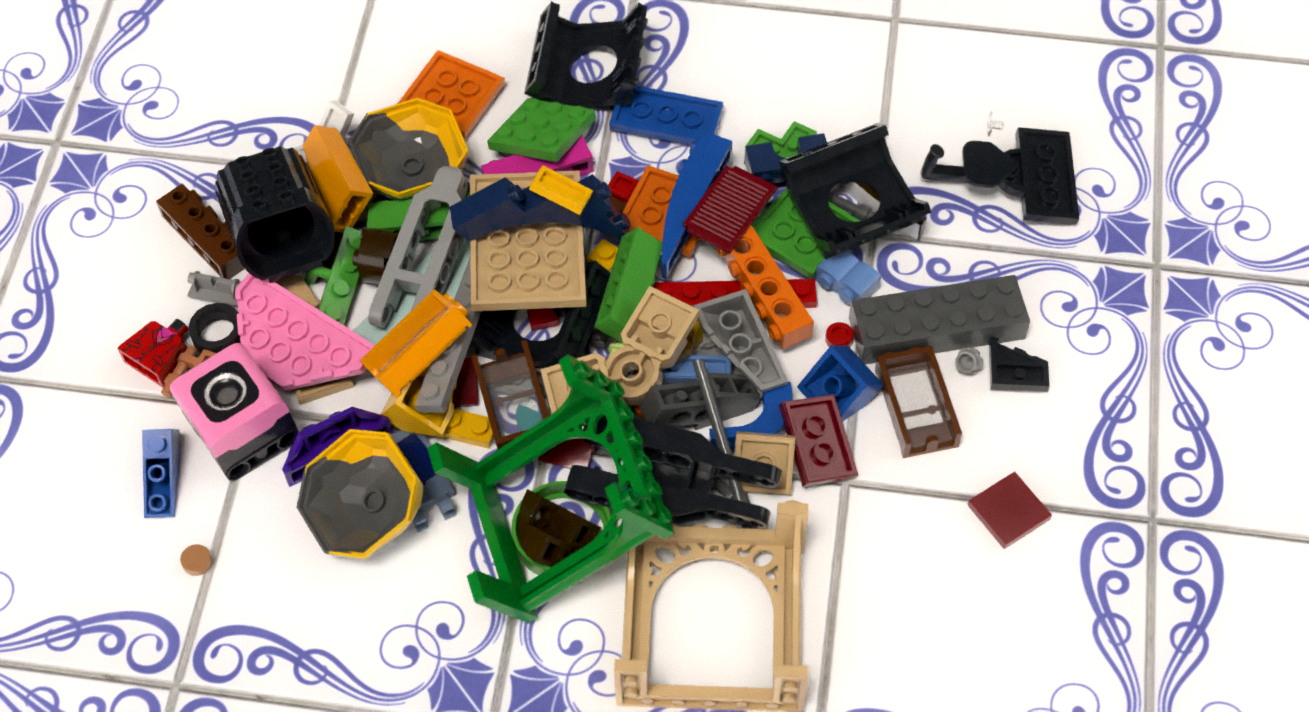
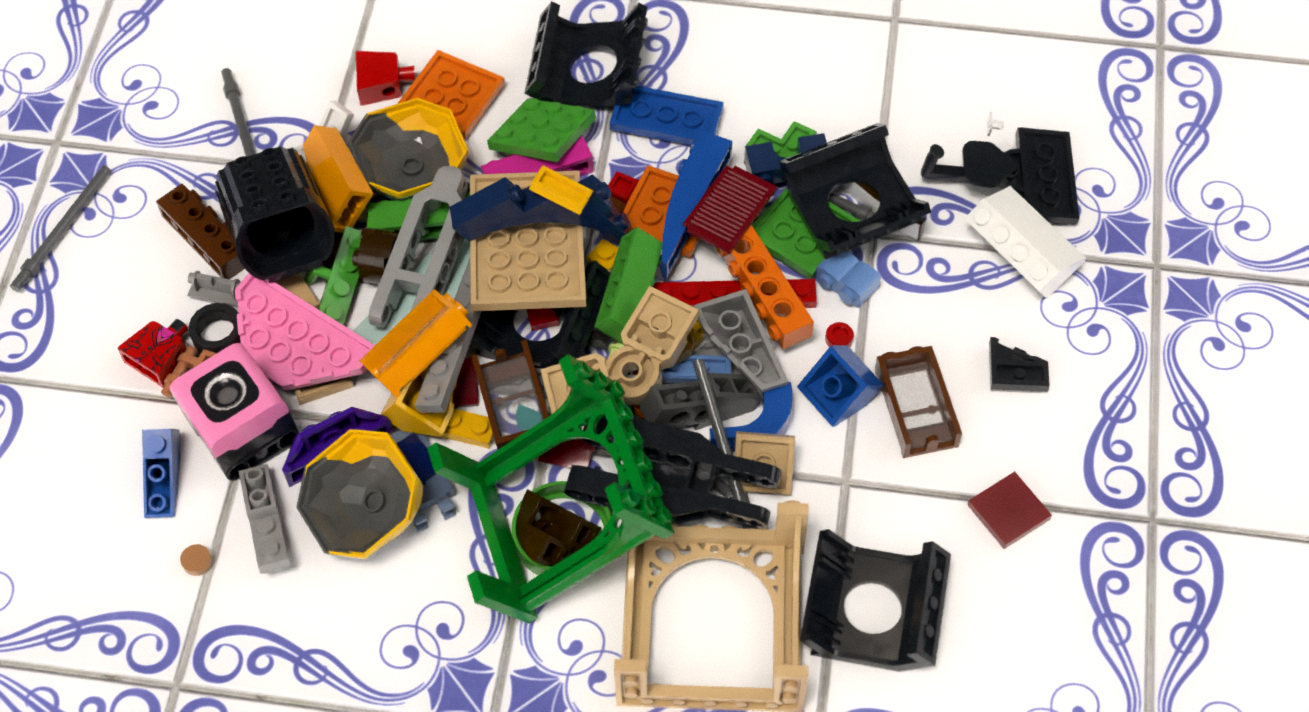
(32, 265): none -> dark grey bar
(233, 93): none -> dark grey bar
(264, 519): none -> light grey slope
(380, 76): none -> red torso
(820, 440): dark red tile -> none
(915, 580): none -> black panel
(940, 317): dark grey brick -> none
(963, 364): light grey plate -> none
(1025, 239): none -> white slope

